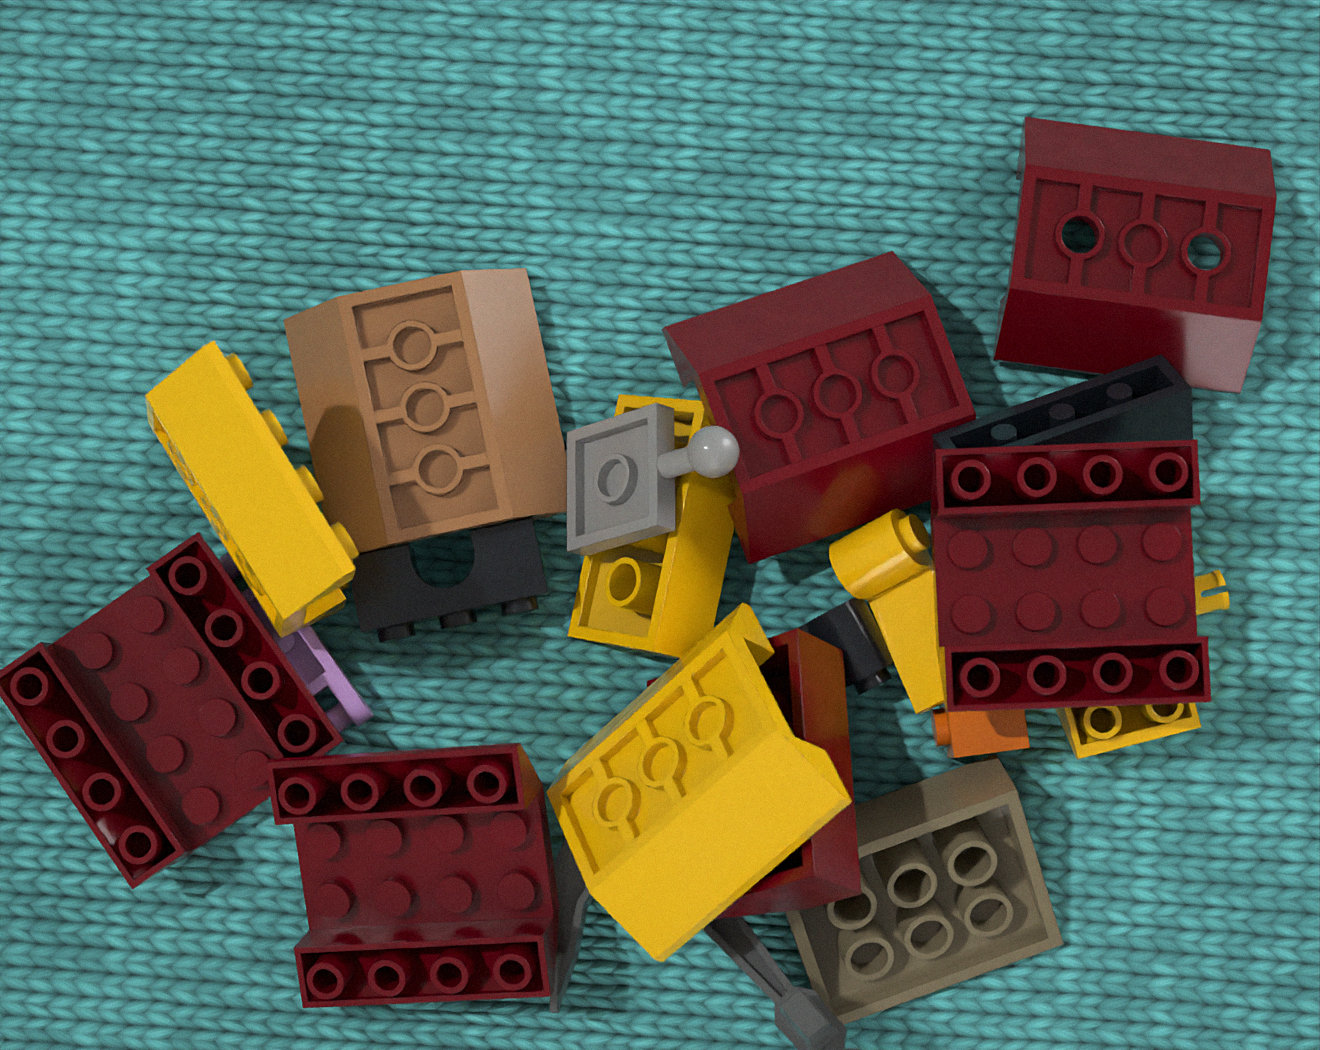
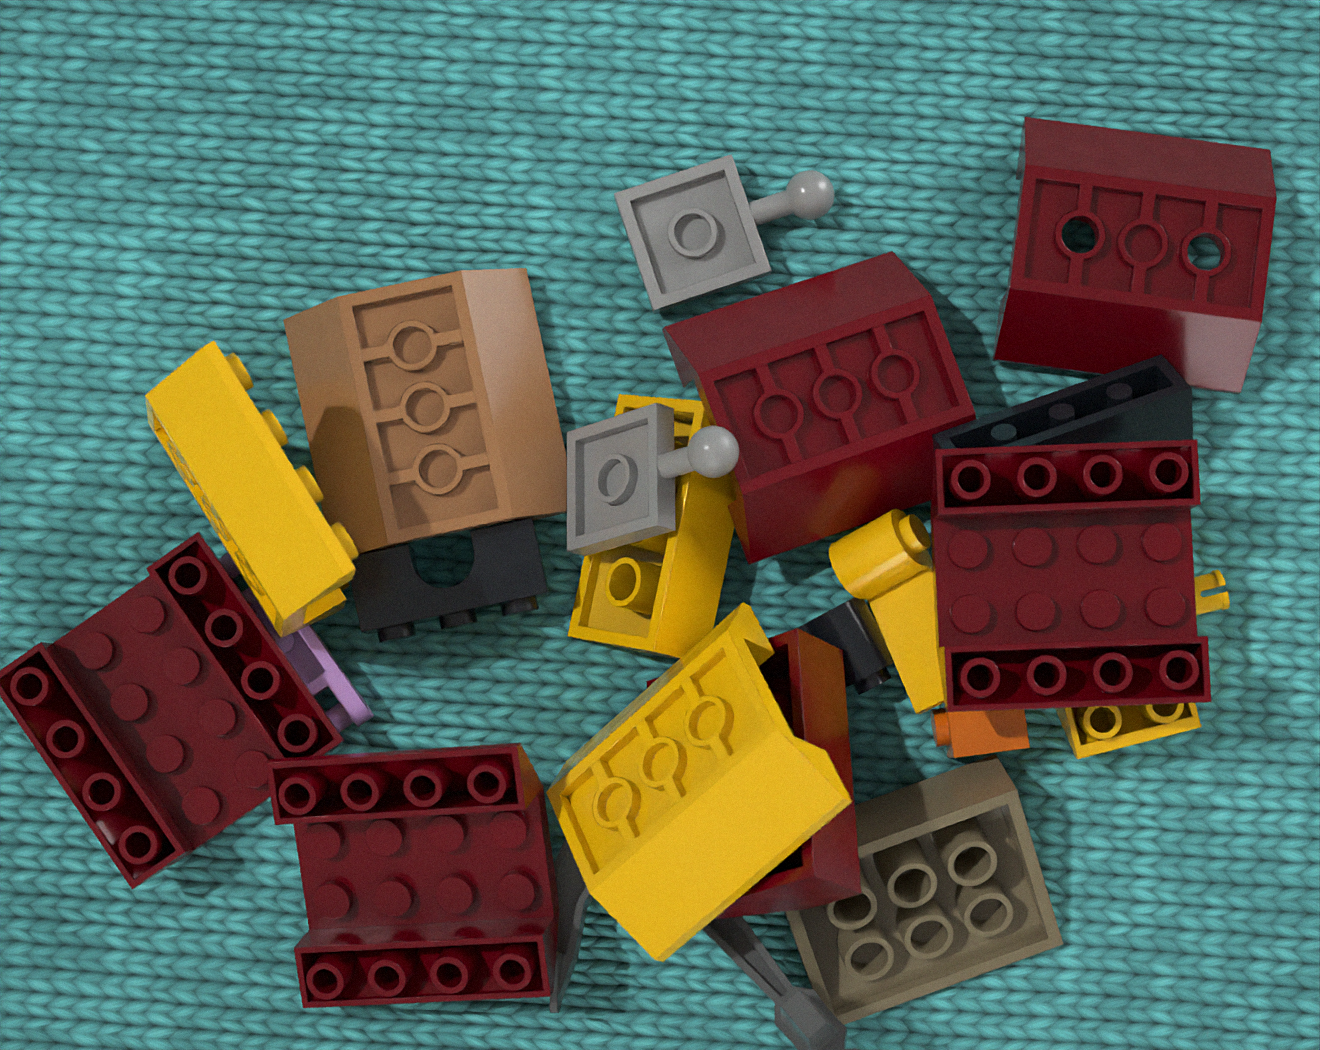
(700, 232): none -> light grey plate

